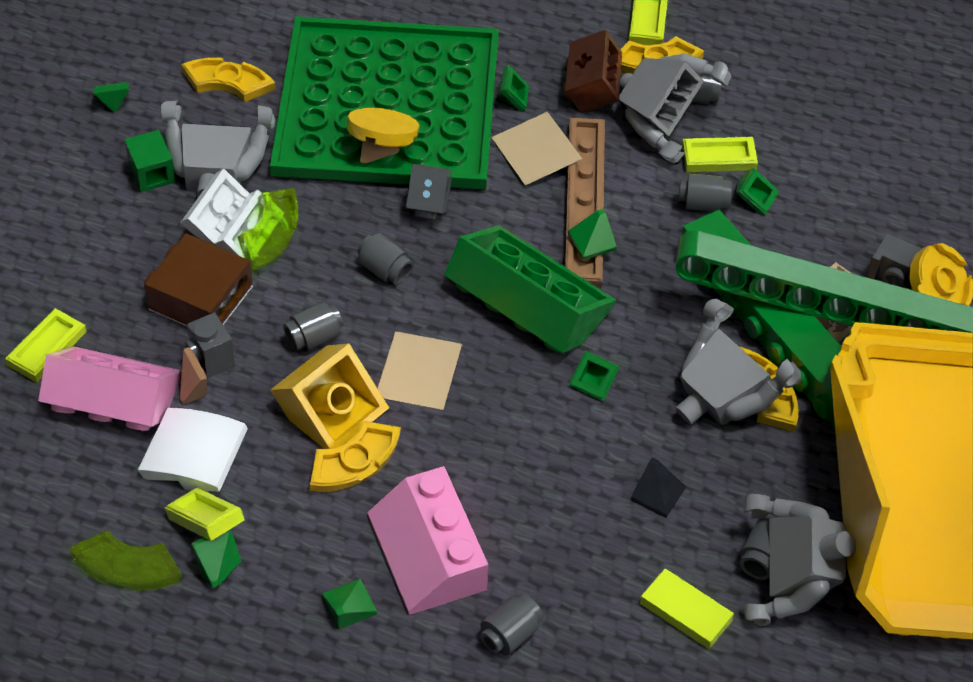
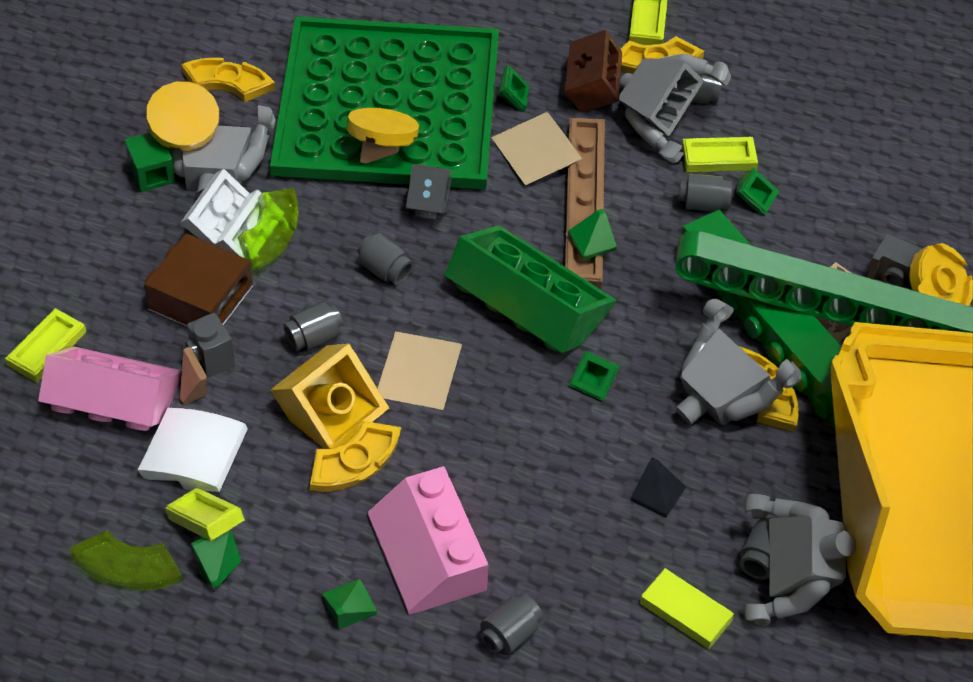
(112, 94): green slope -> none
(182, 116): none -> yellow tile

